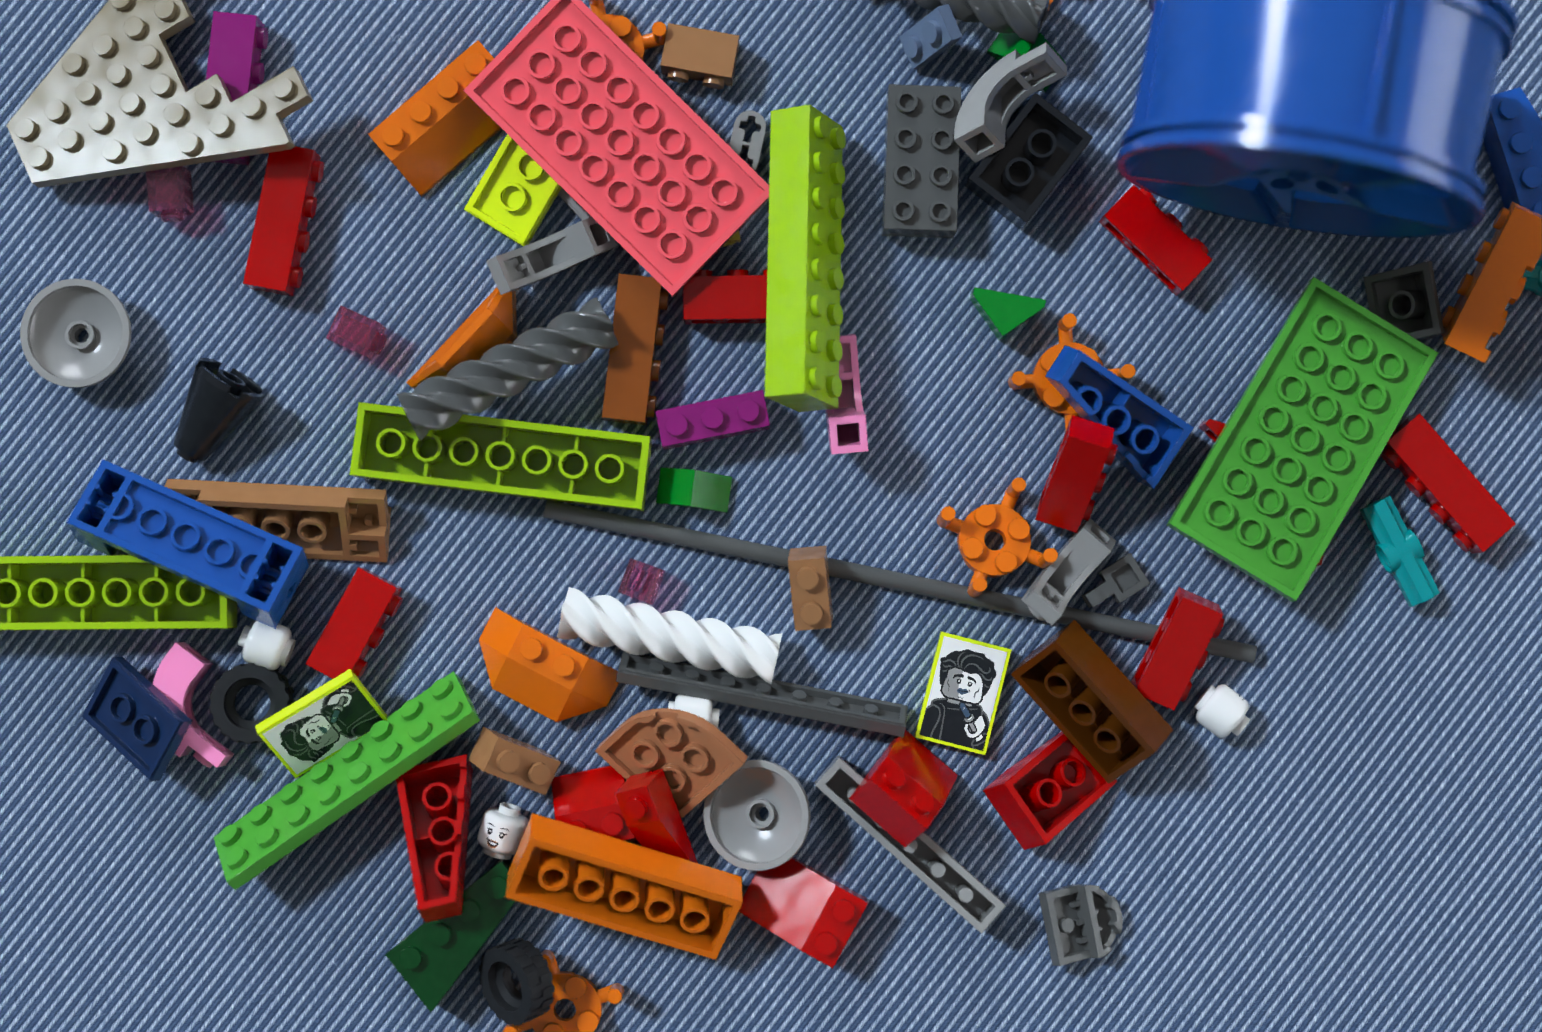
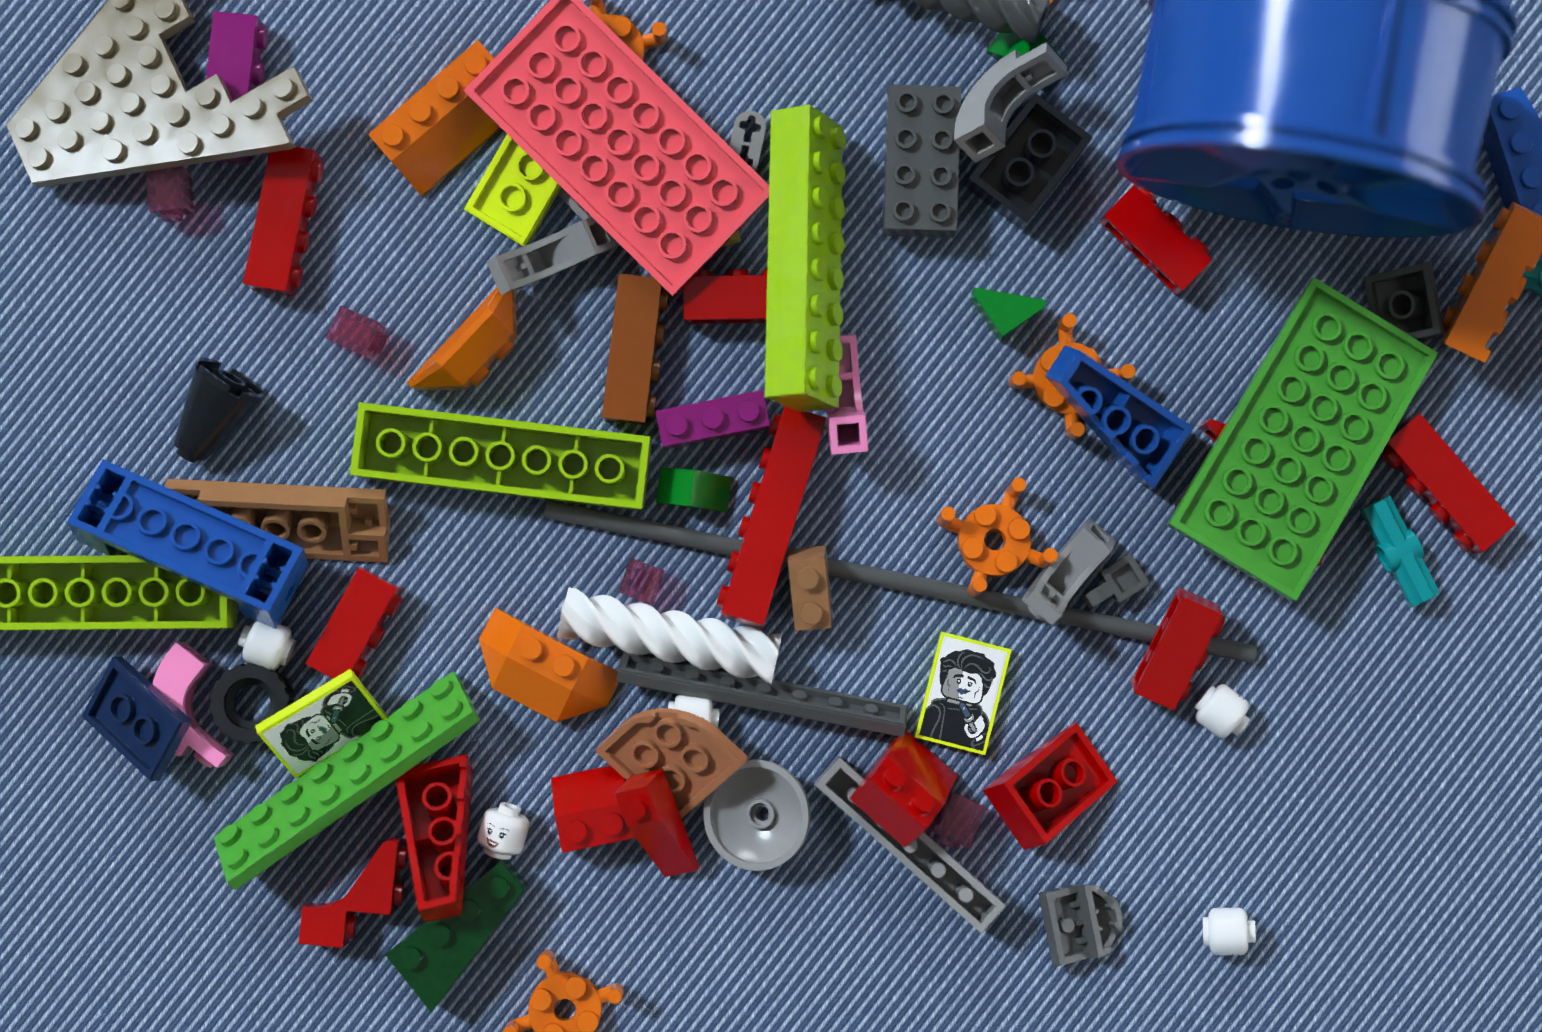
(53, 326): light grey dish -> none
(373, 892): none -> red arch
(508, 368): dark grey piece -> none
(514, 760): medium nougat brick -> none
(533, 977): black tyre -> none
(624, 886): orange brick -> none
(699, 56): medium nougat brick -> none
(772, 517): none -> red brick
(804, 909): red slope -> none
(930, 36): sand blue plate -> none
(959, 821): none -> clear pink brick
(1076, 474): red brick -> none
(1092, 702): reddish brown brick -> none
(1228, 931): none -> white head

